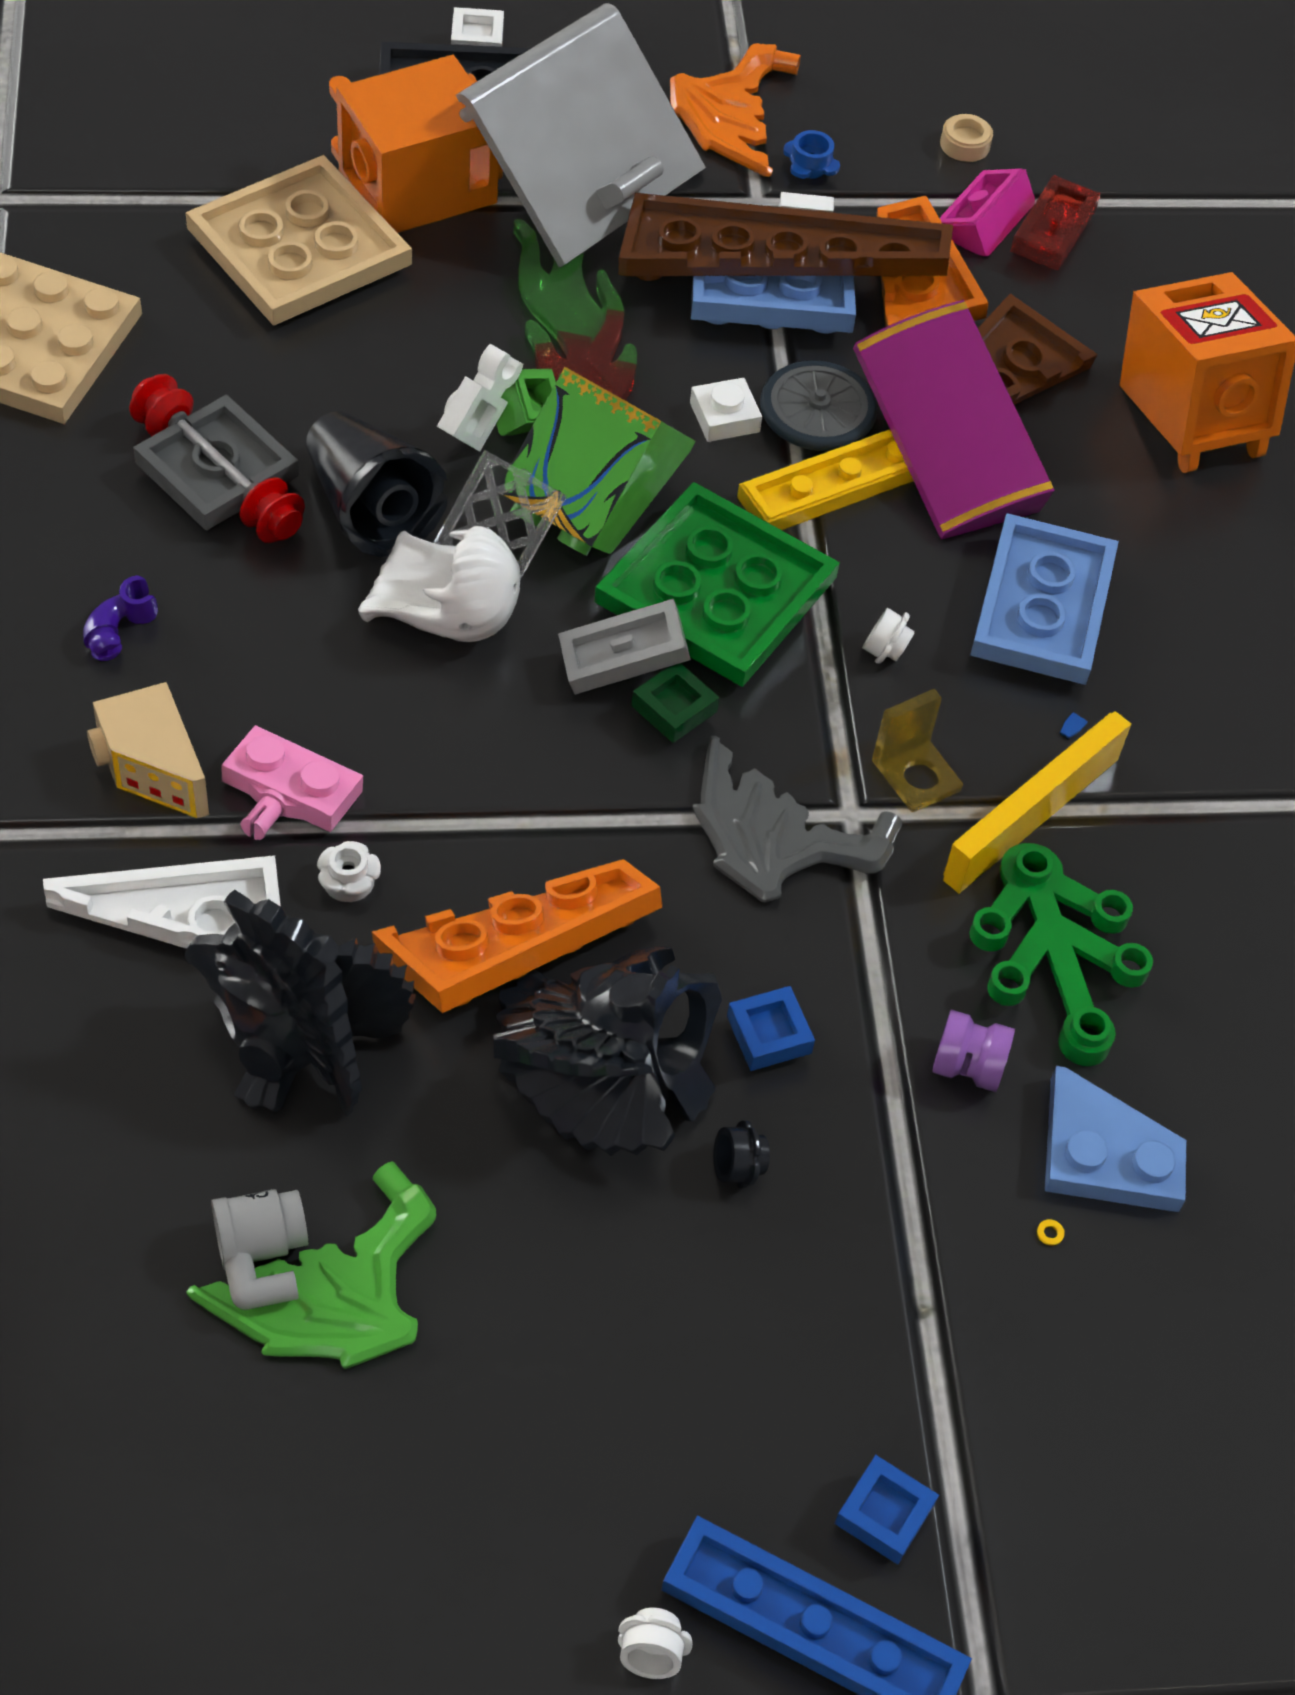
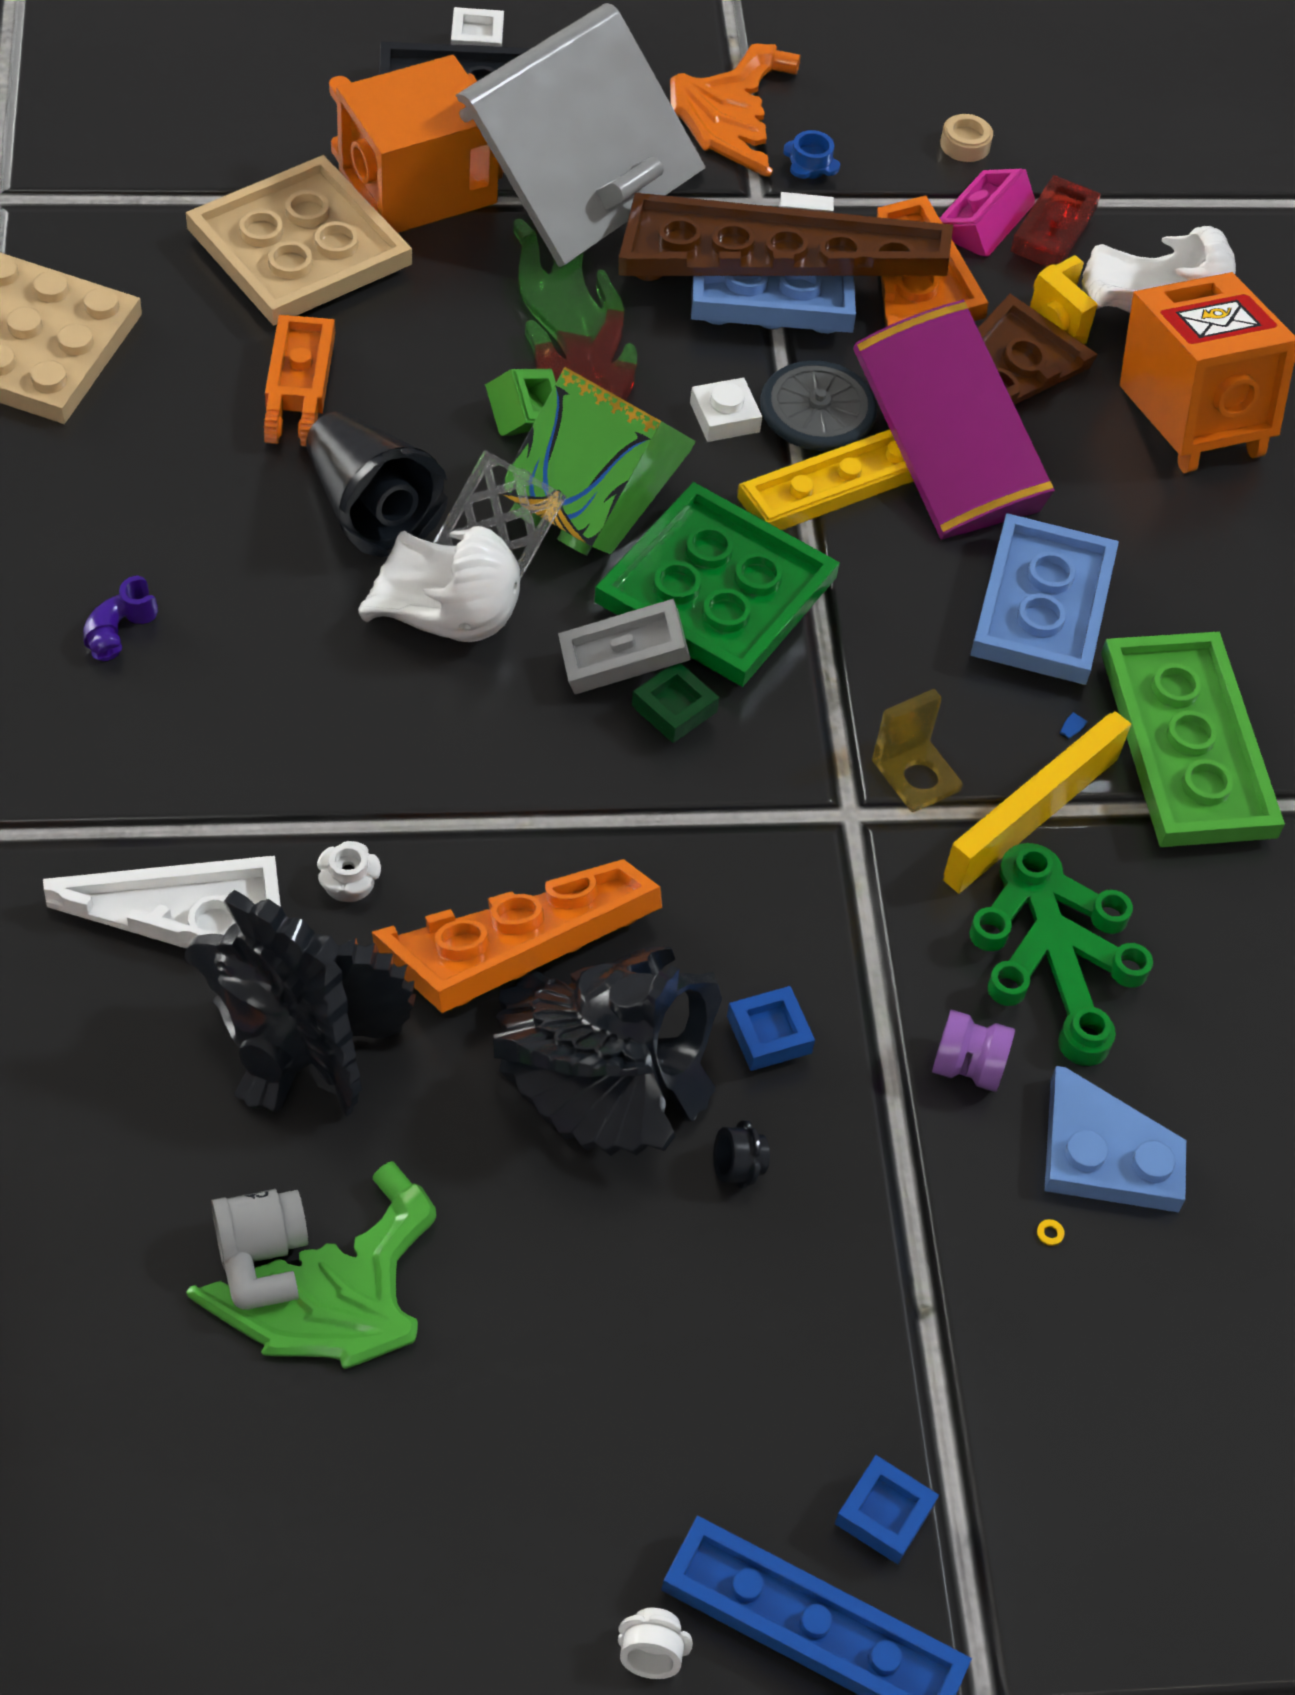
(149, 749): tan slope -> none
(216, 460): dark grey plate -> none
(289, 783): bright pink plate -> none
(298, 373): none -> orange hinge
(478, 403): white plate -> none
(765, 837): dark grey animal -> none
(889, 636): white plate -> none
(1061, 299): none -> yellow bracket
(1114, 274): none -> white piece
(1191, 739): none -> bright green plate

